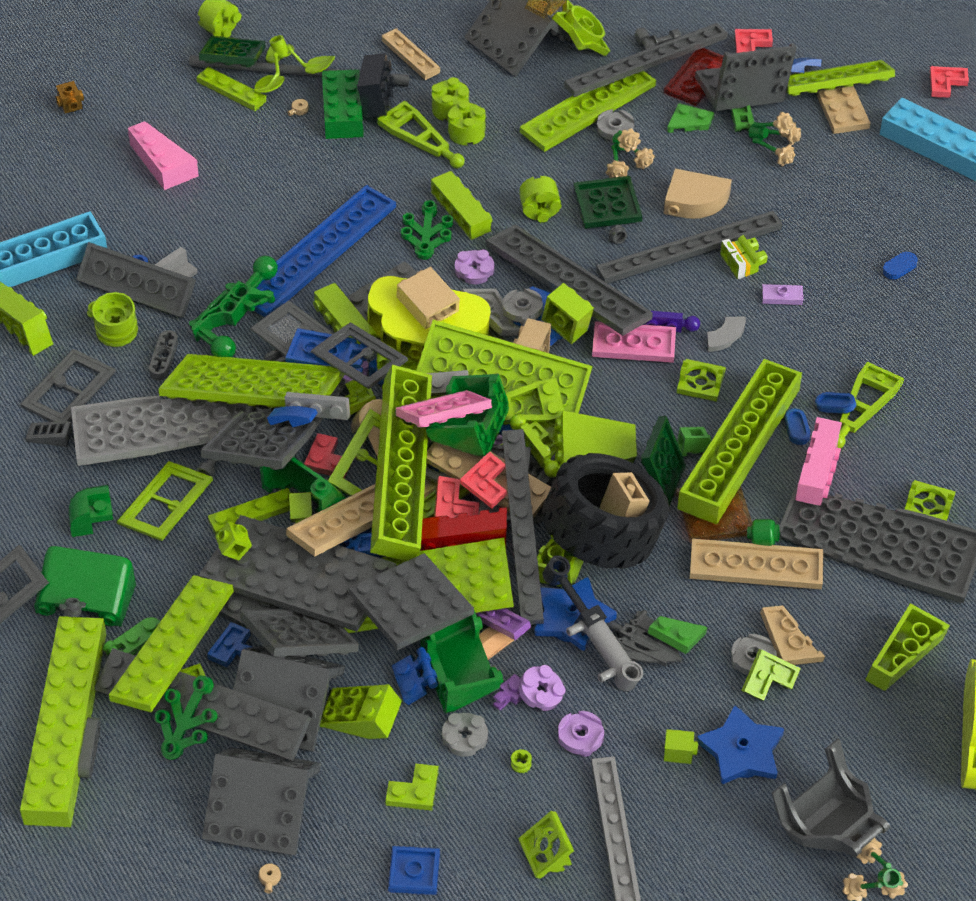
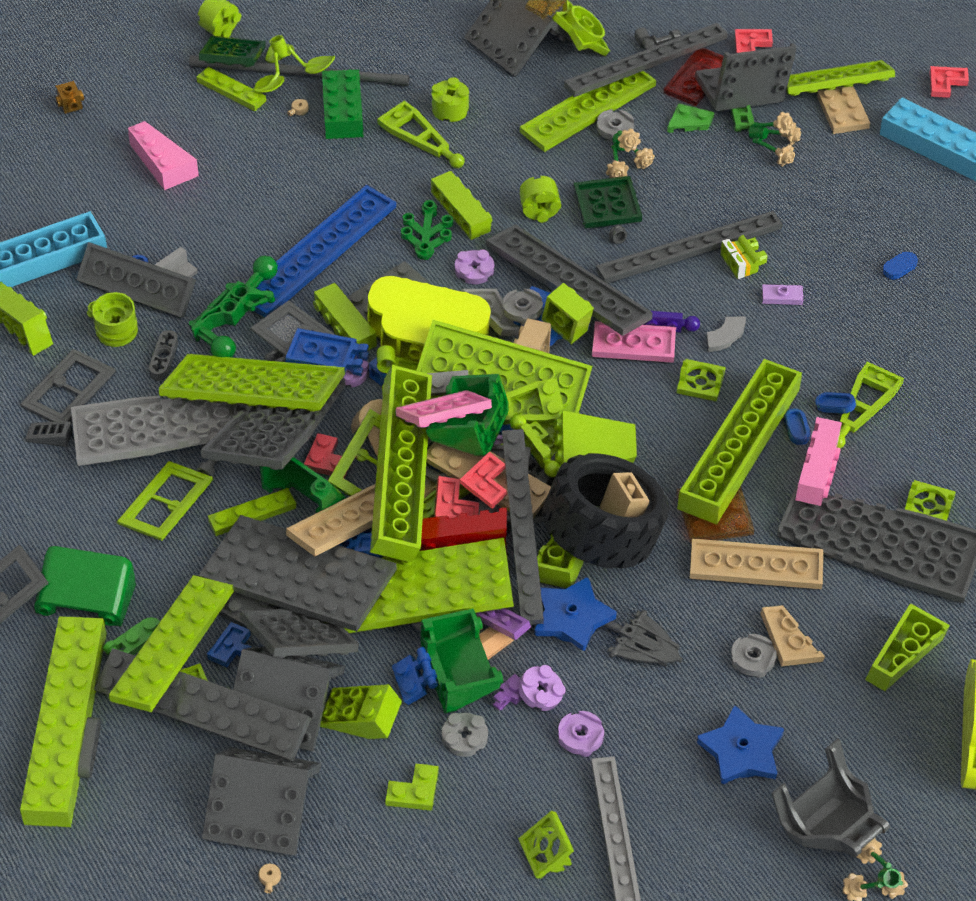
(72, 607): dark grey plate -> none
(89, 507): green brick -> none
(184, 720): green plant -> none
(233, 540): lime brick -> none
(295, 414): blue slope -> none
(300, 506): lime brick -> none
(326, 406): light grey plate -> none
(358, 396): lime plate -> none
(371, 342): dark grey door -> none
(375, 85): black brick -> none
(410, 54): tan plate -> none
(411, 601): dark grey plate -> none
(414, 870): blue tile -> none
(427, 297): tan brick -> none
(466, 123): lime brick -> none
(523, 755): lime bush -> none
(593, 624): light grey piece -> none
(663, 457): dark green plate -> none
(677, 633): bright green wing -> none
(680, 746): lime brick -> none
(693, 440): bright green brick -> none
(696, 194): tan brick -> none
(764, 532): green head -> none
(768, 669): lime plate -> none
(799, 63): slope -> none

